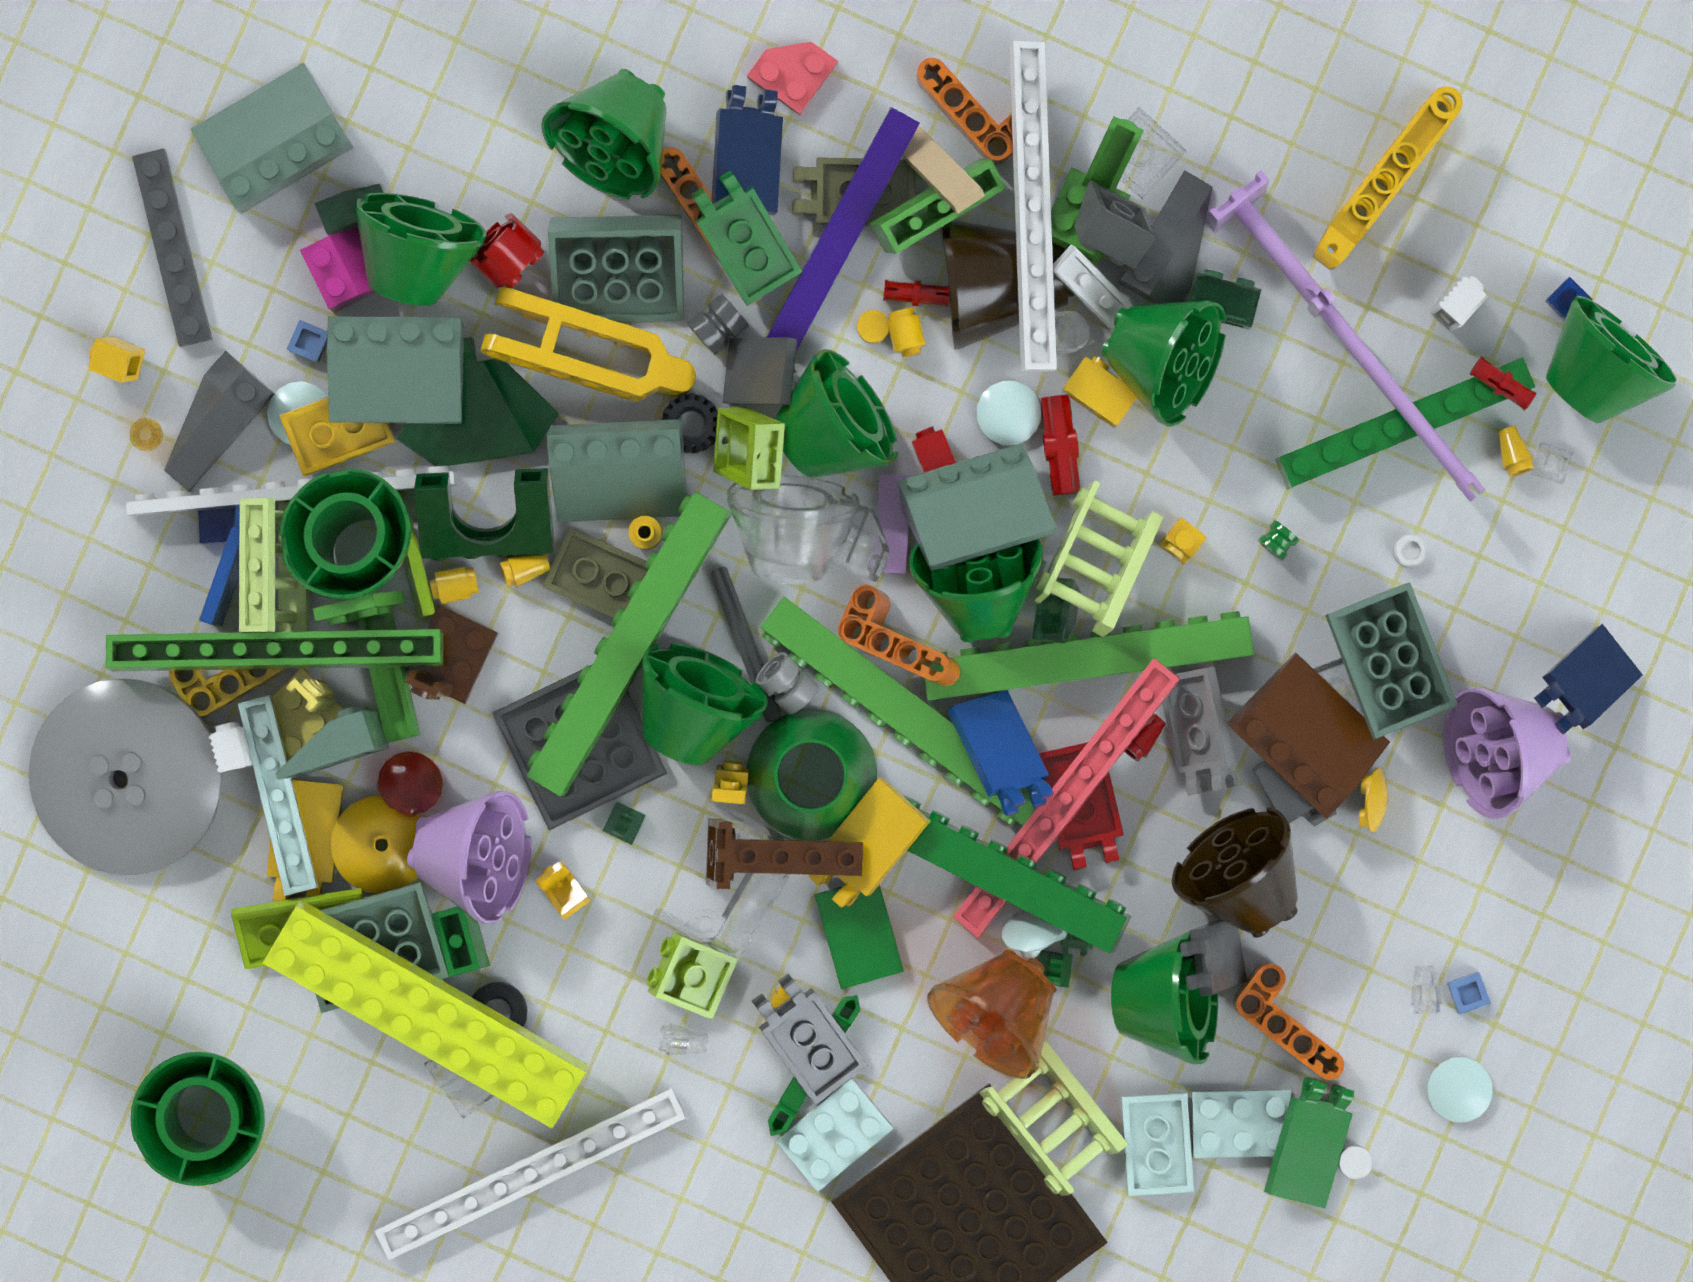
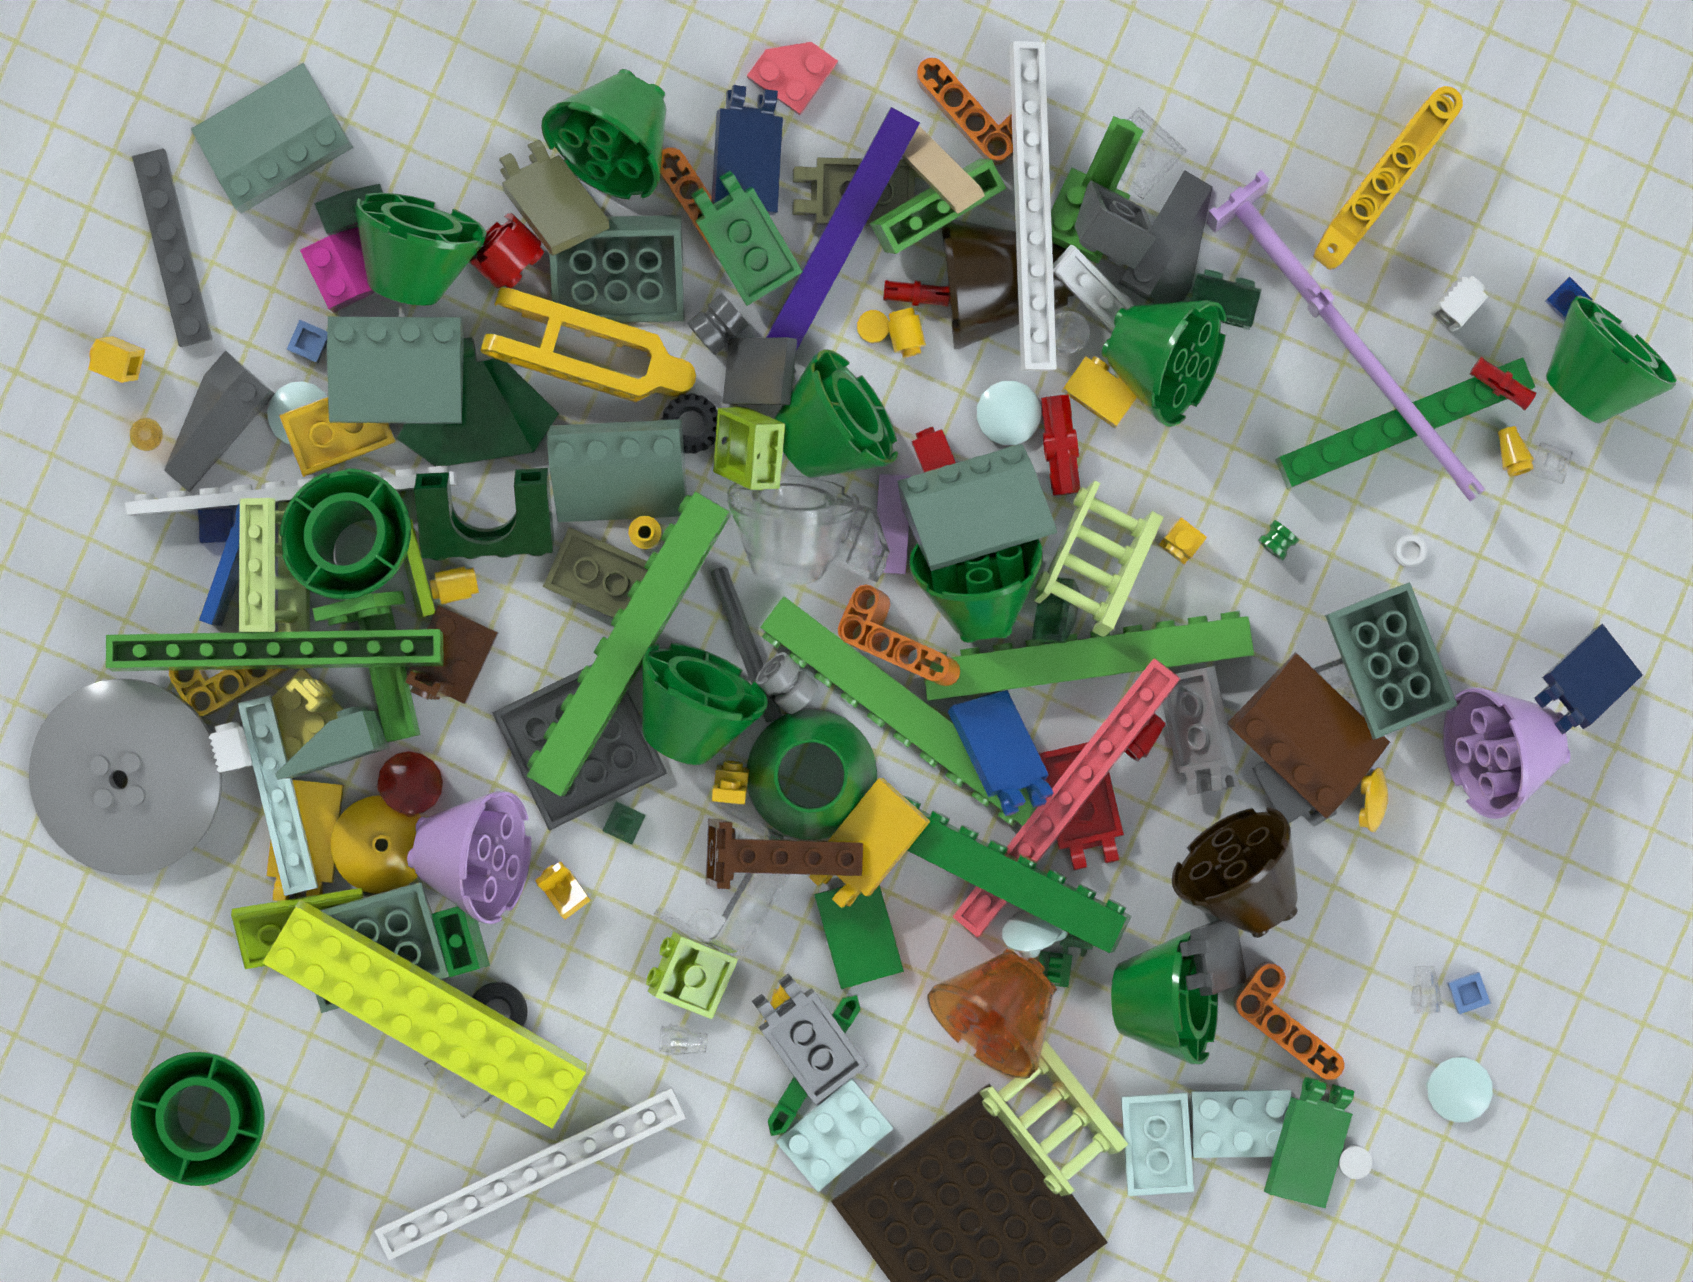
(523, 568): yellow cone -> none
(552, 200): none -> olive tile

